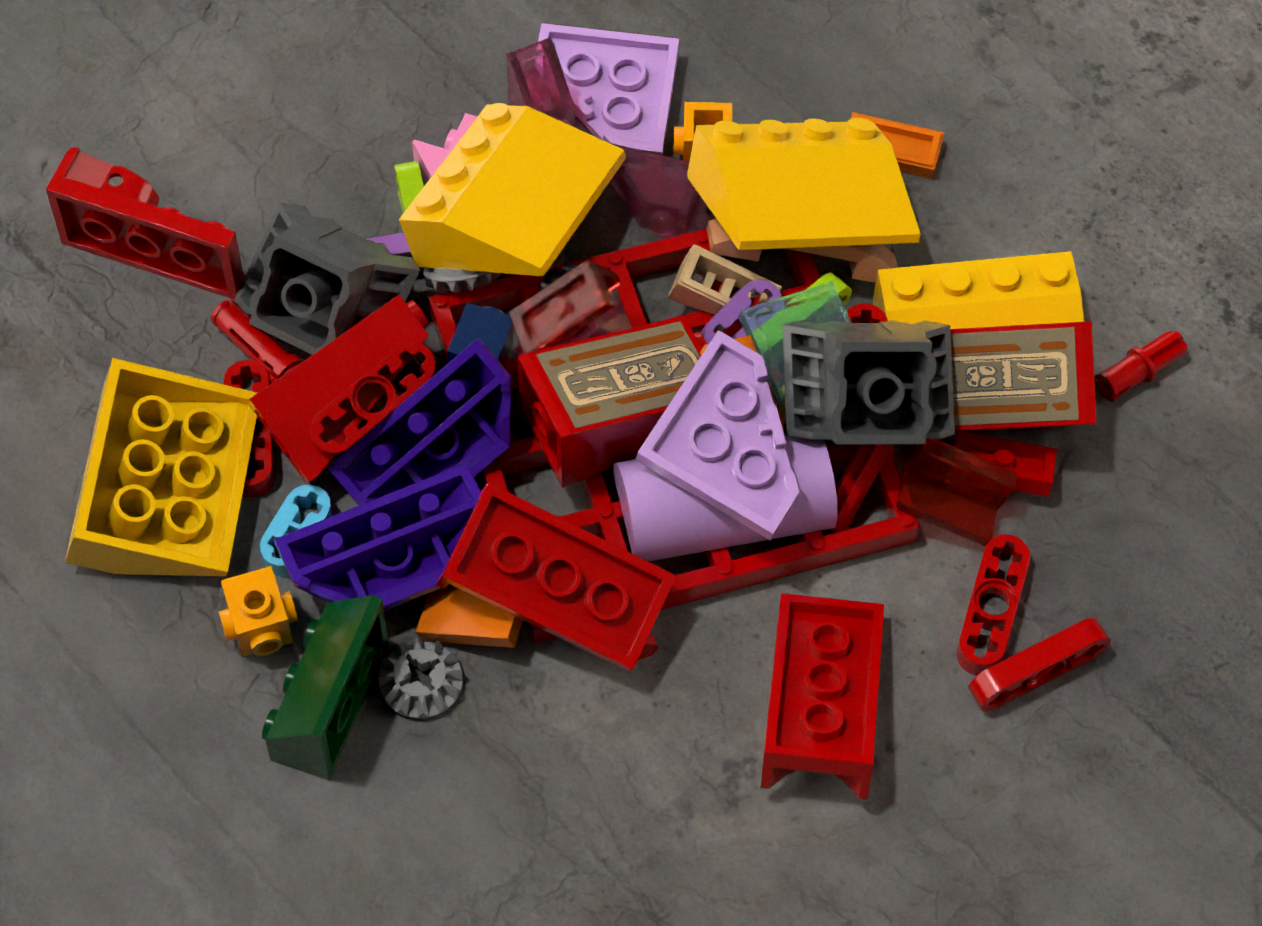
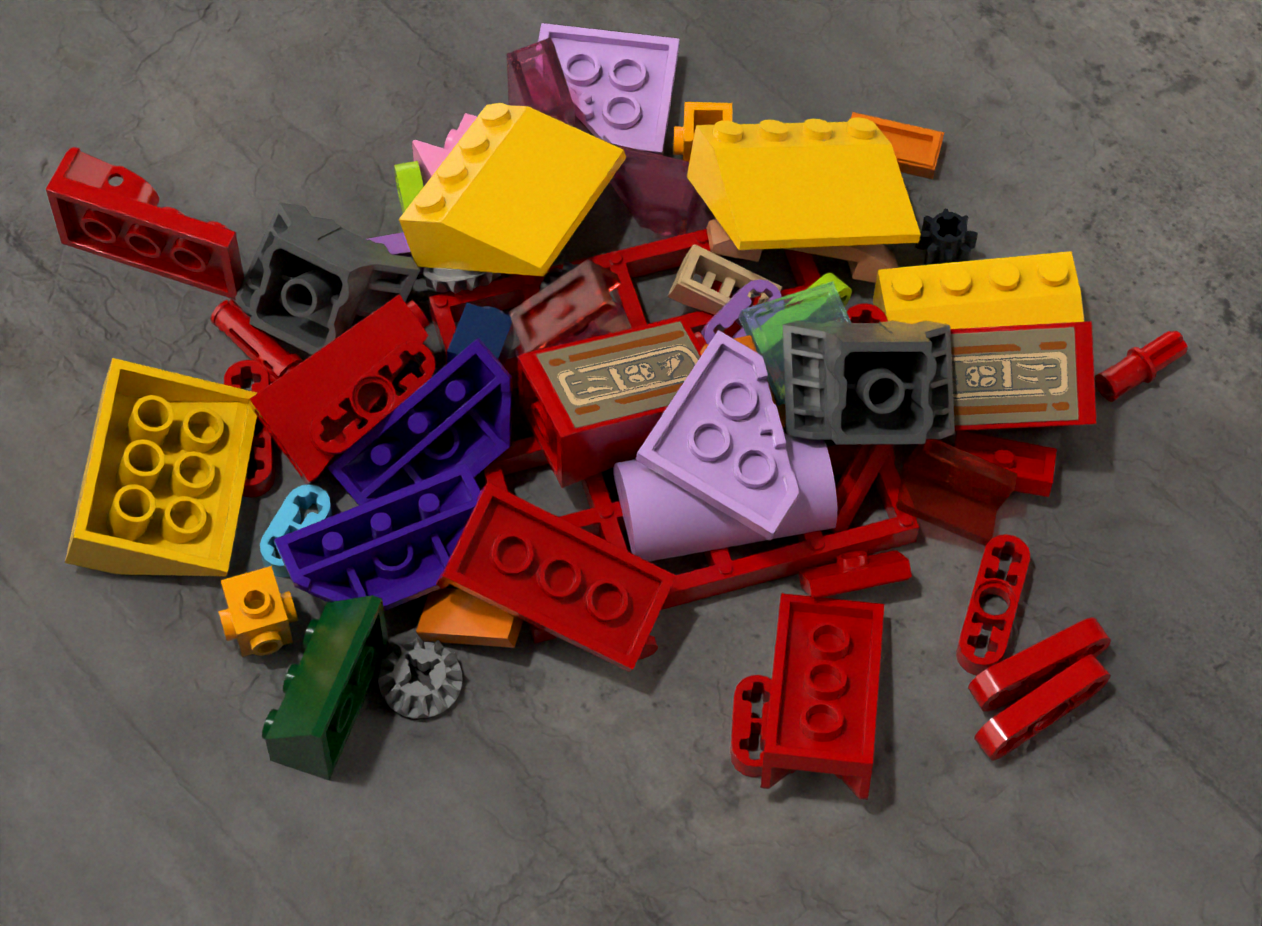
(744, 725): none -> red beam
(854, 572): none -> red plate
(946, 238): none -> black gear
(1042, 707): none -> red beam

